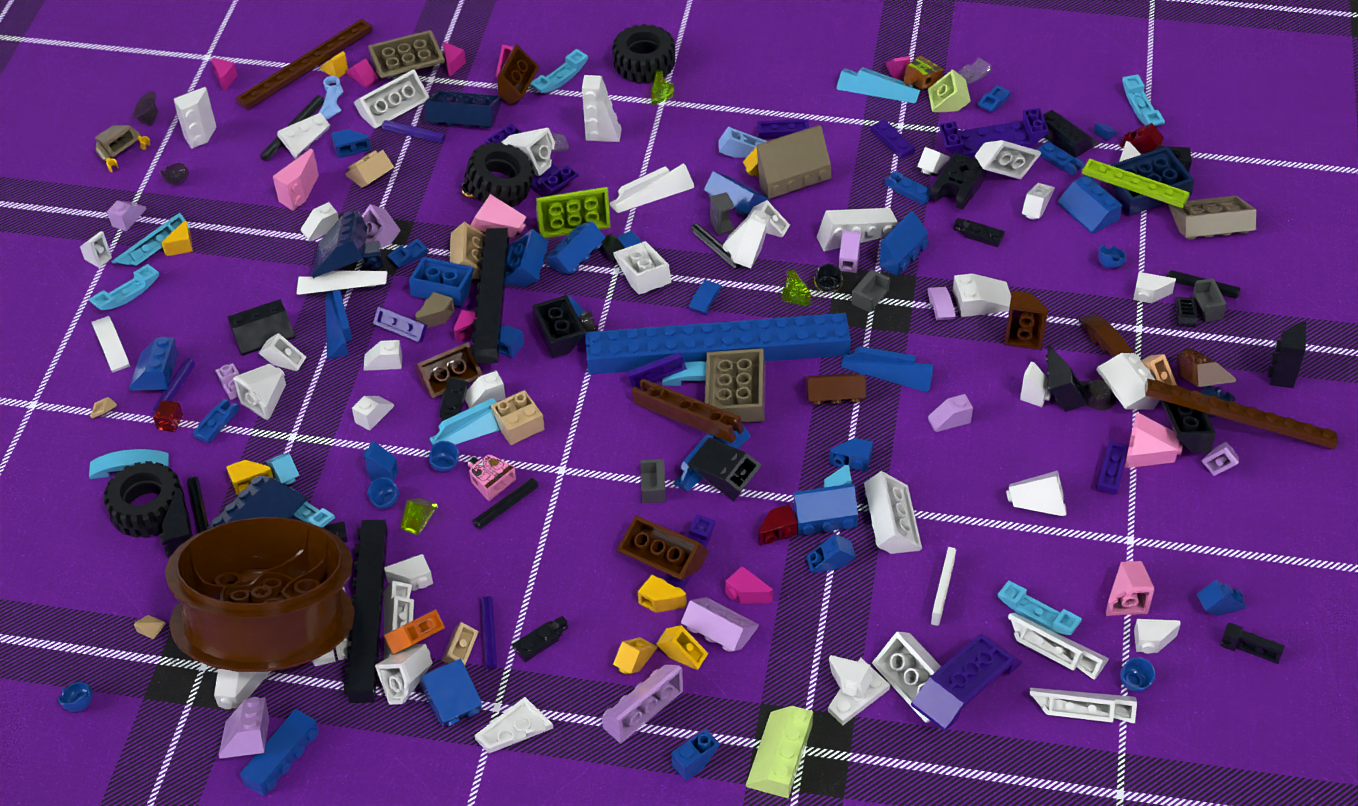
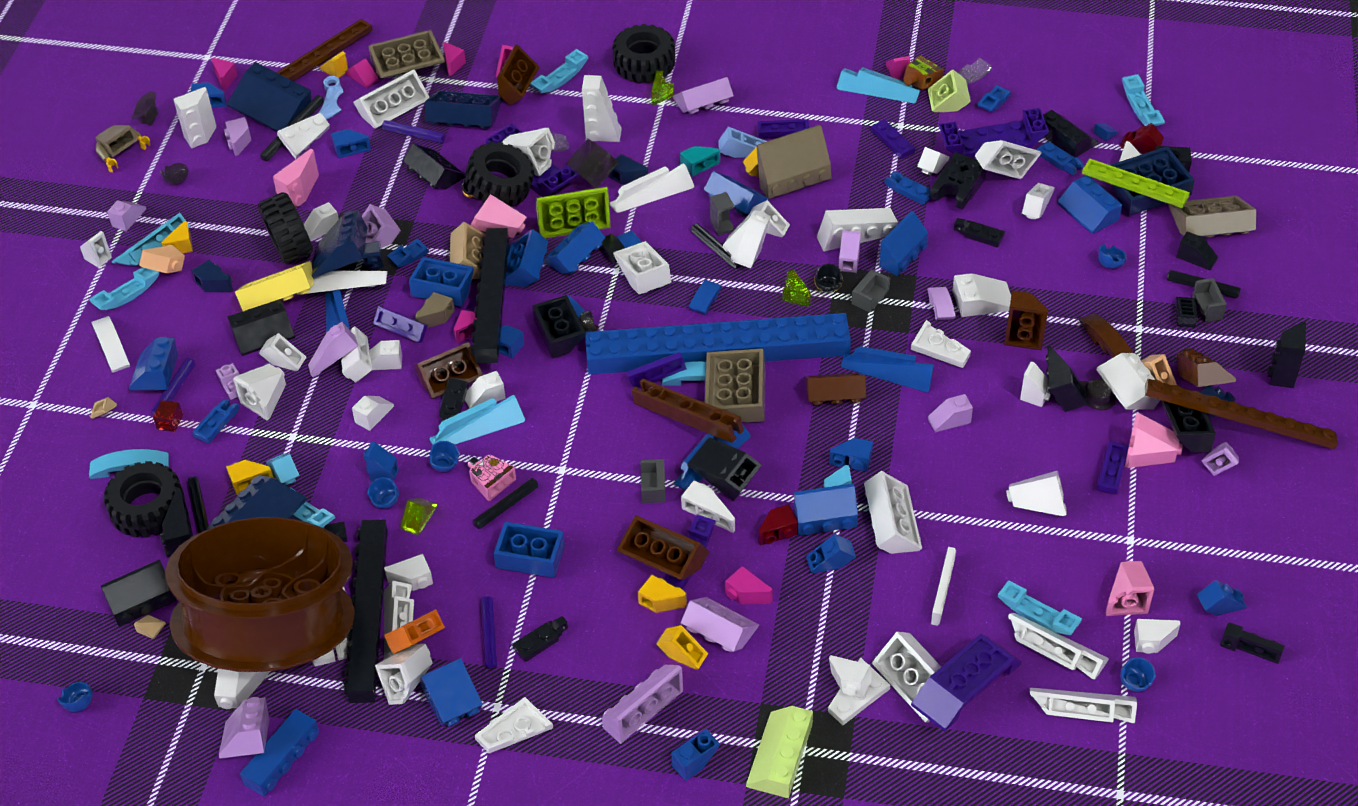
(138, 593): none -> black slope
(162, 259): none -> light nougat slope
(212, 278): none -> dark blue slope
(216, 96): none -> blue slope
(238, 135): none -> lavender slope
(269, 97): none -> dark blue slope
(276, 286): none -> light yellow slope
(285, 228): none -> black tyre
(335, 345): none -> lavender slope
(358, 361): none -> white slope
(369, 168): tan slope -> none
(432, 167): none -> black slope
(460, 643): tan slope -> none
(518, 417): tan slope -> none
(529, 549): none -> blue brick
(592, 163): none -> clear smoke slope
(627, 170): none -> dark blue slope
(633, 655): yellow slope -> none
(699, 159): none -> teal slope
(703, 501): none -> white slope
(704, 96): none -> lavender slope
(937, 345): none -> white wing
(1153, 287): white slope -> none
(1196, 251): none -> black slope

